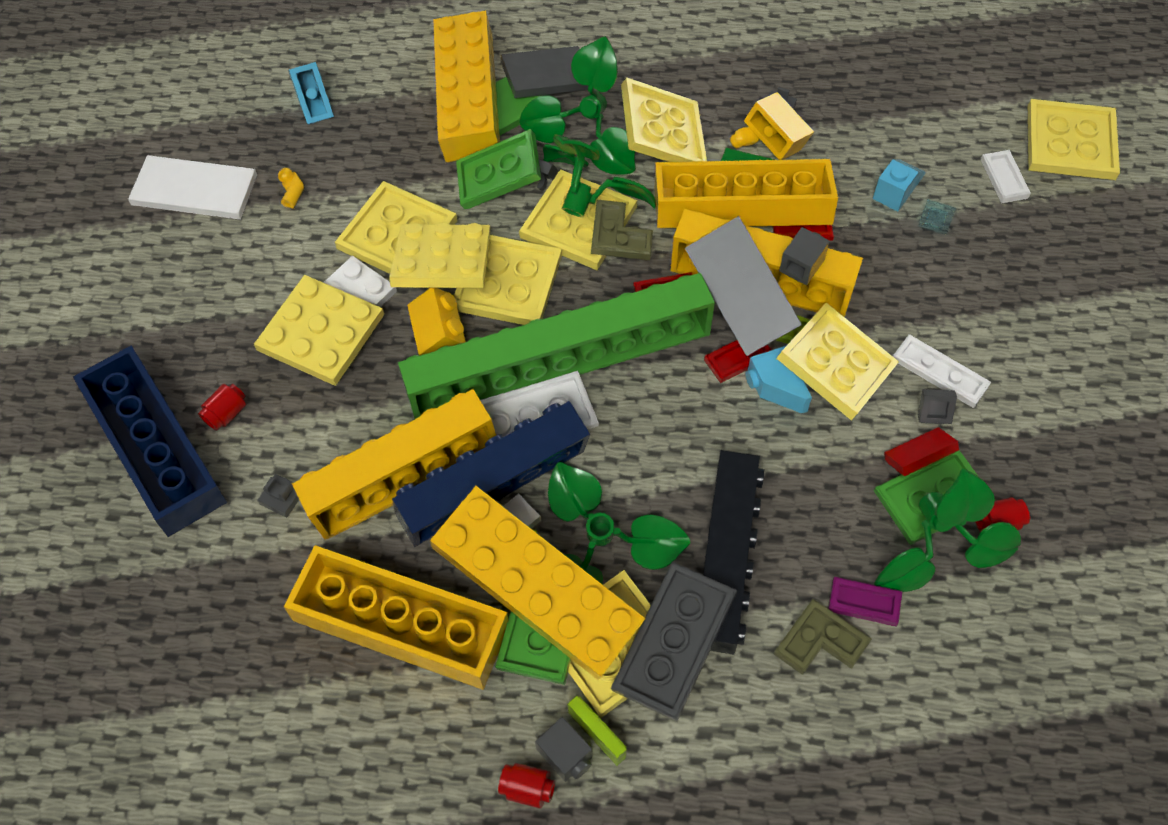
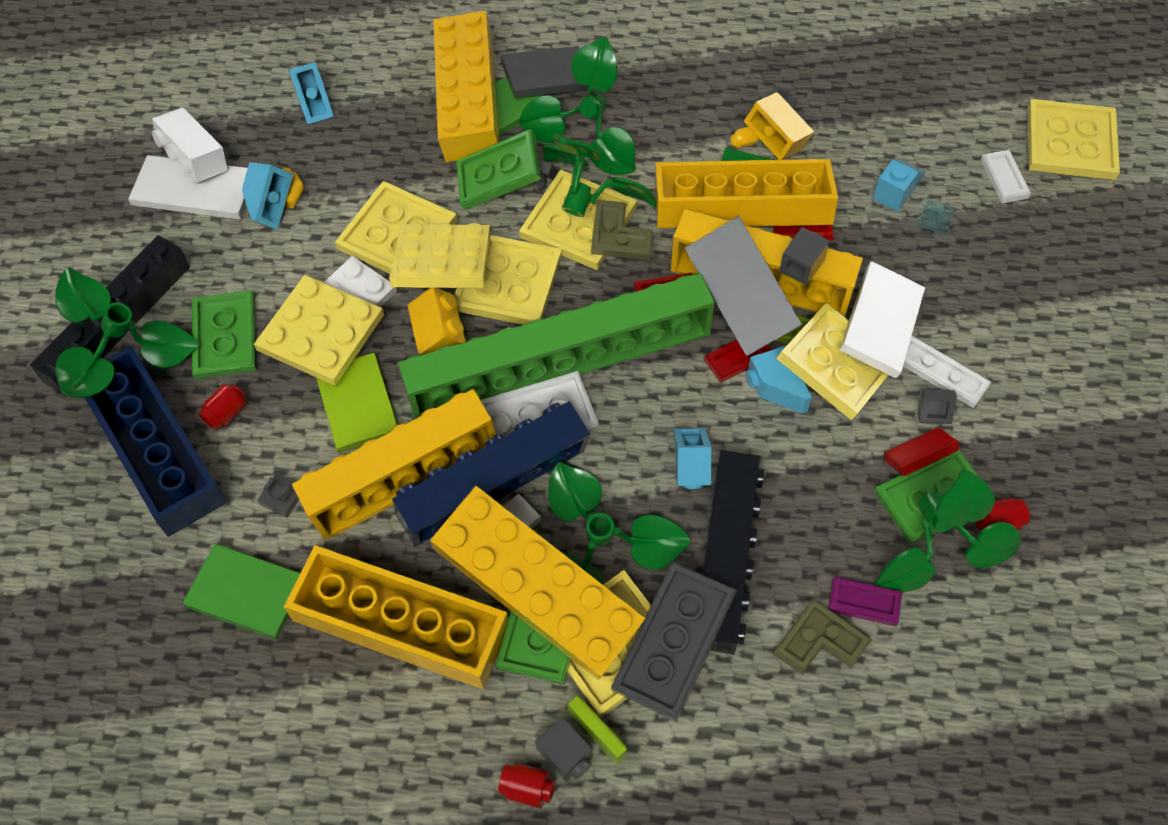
(85, 373): none -> green plant
(136, 286): none -> black brick
(189, 145): none -> white brick
(224, 333): none -> bright green tile
(242, 591): none -> bright green tile
(266, 193): none -> medium azure slope
(358, 405): none -> lime tile
(662, 123): light yellow plate -> none
(692, 457): none -> medium azure slope
(882, 319): none -> white tile

